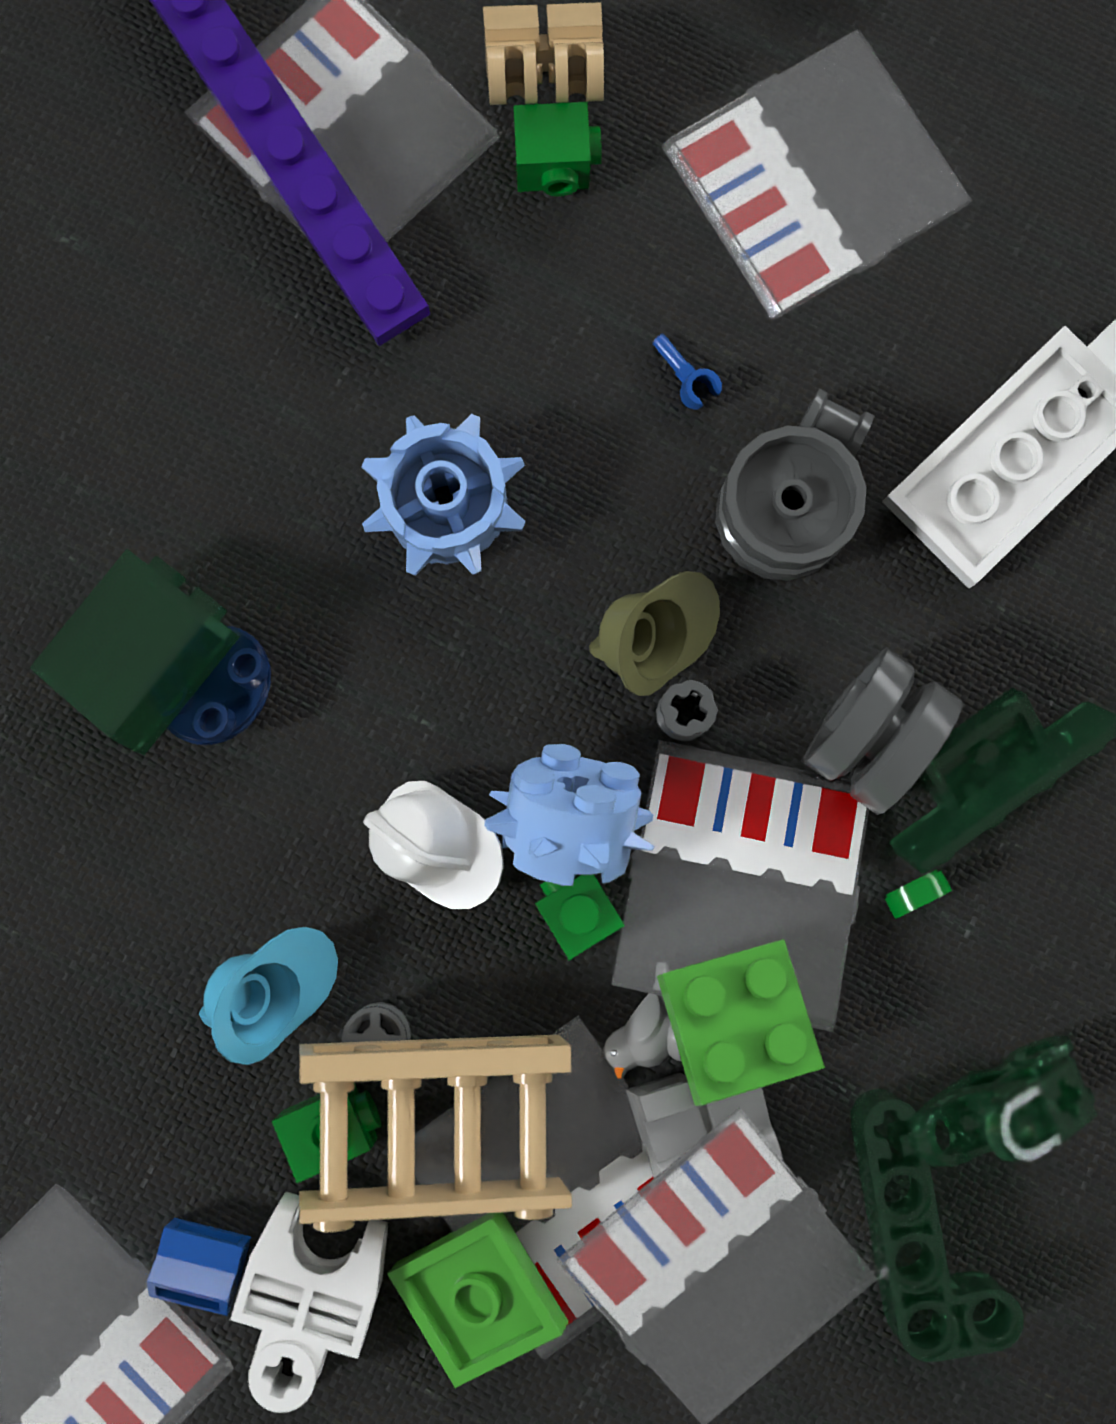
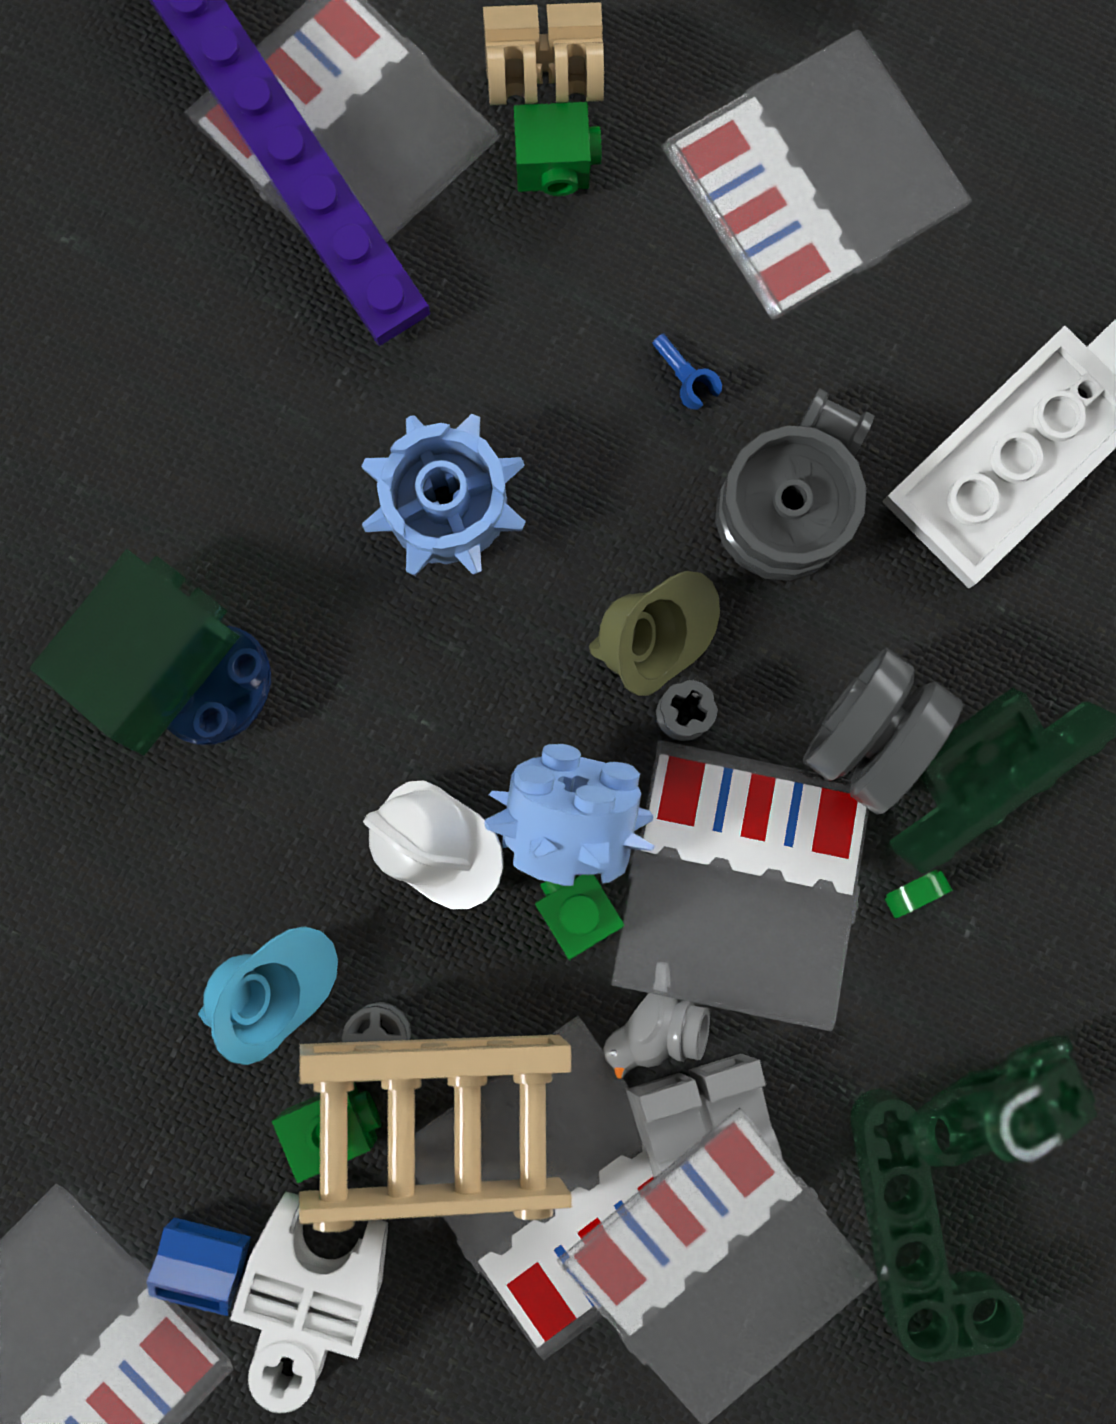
(478, 1298): bright green plate -> none
(740, 1022): bright green plate -> none

